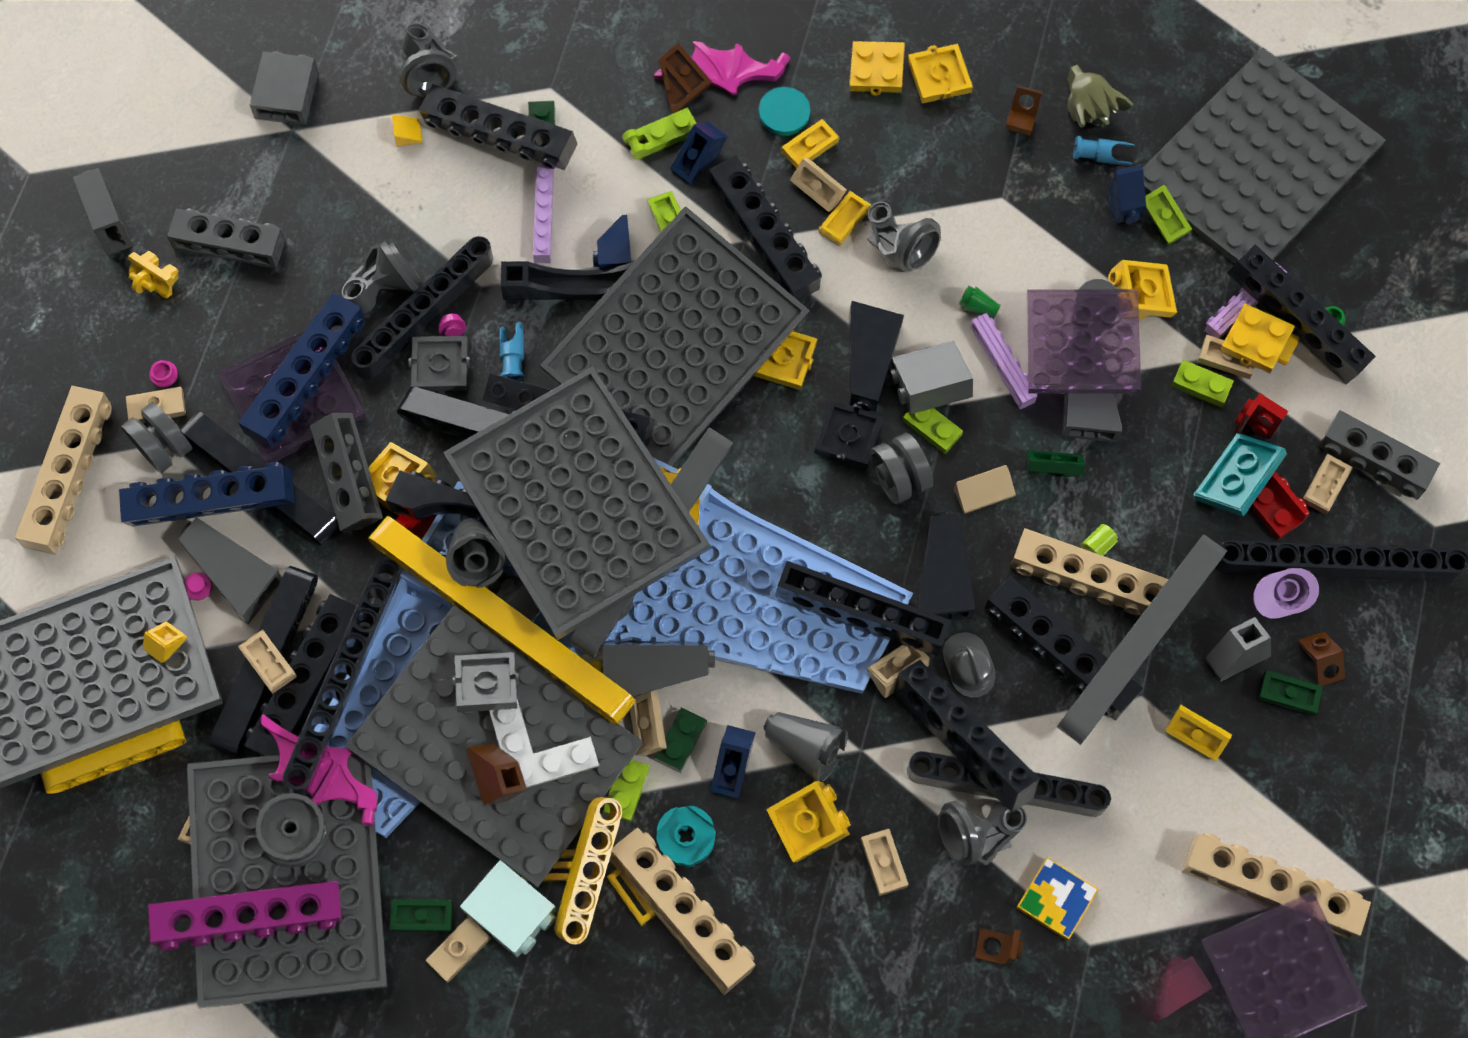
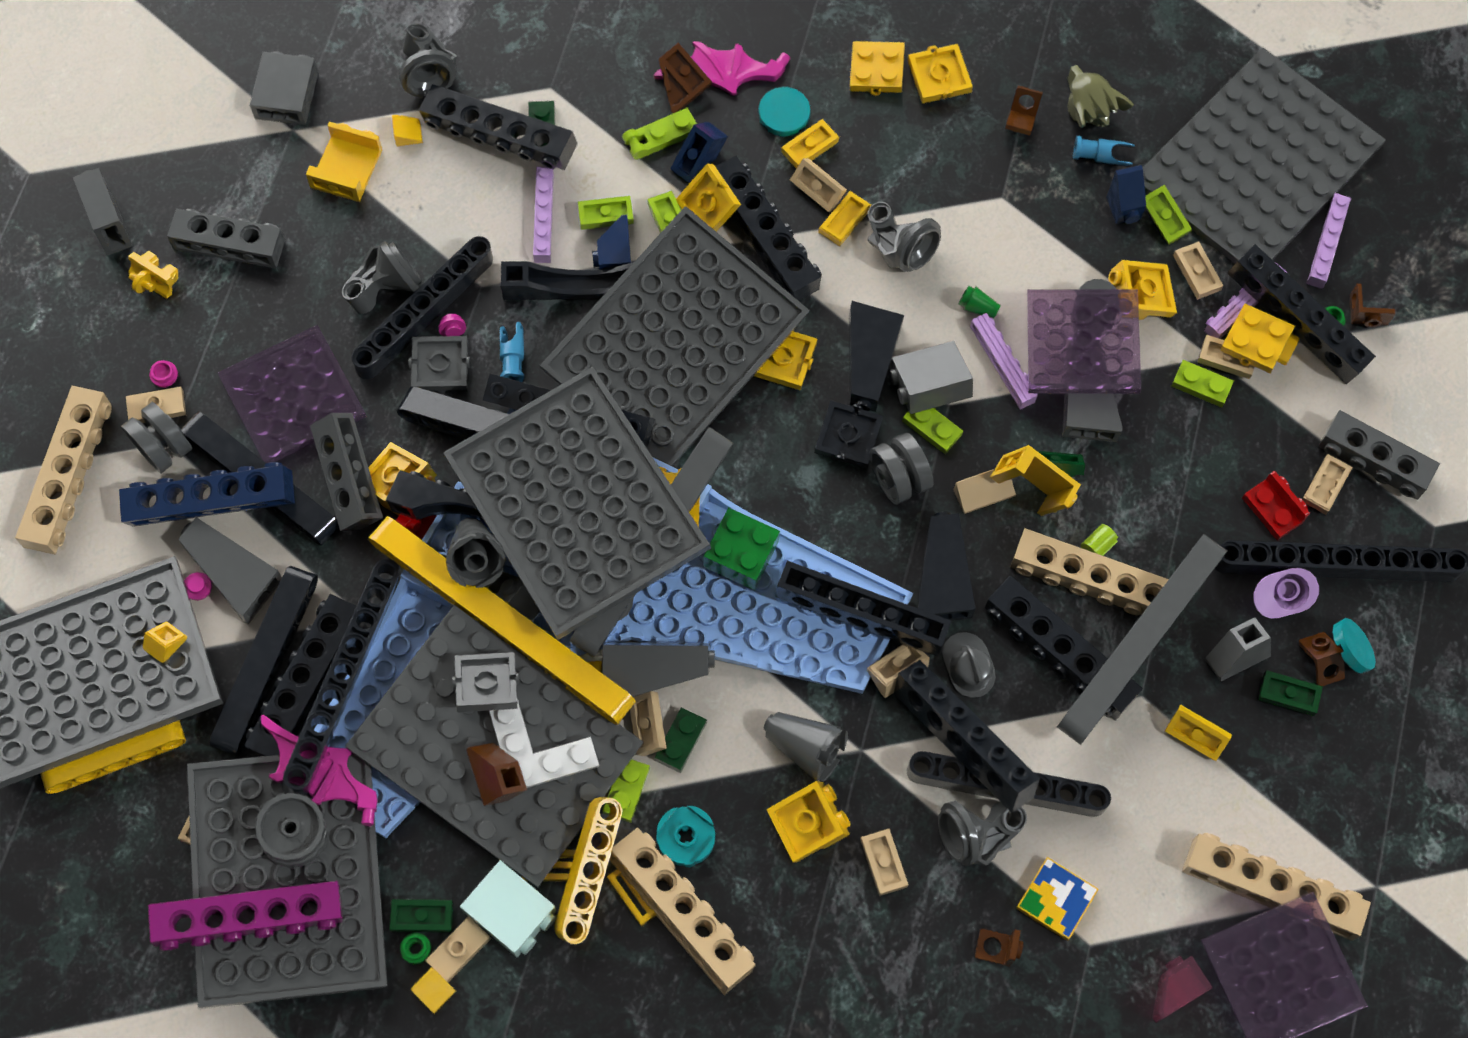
(267, 661): tan plate -> none
(335, 312): dark blue brick -> none
(346, 162): none -> yellow panel
(411, 939): none -> green plate
(433, 990): none -> yellow slope
(604, 212): none -> lime plate
(709, 197): none -> yellow plate
(732, 761): dark blue slope -> none
(741, 548): none -> green brick
(1042, 473): none -> yellow panel
(1198, 270): none -> tan plate
(1240, 474): teal tile -> none
(1261, 415): red bracket -> none
(1328, 241): none -> lavender piece
(1356, 646): none -> teal tile
(1368, 316): none -> reddish brown bracket

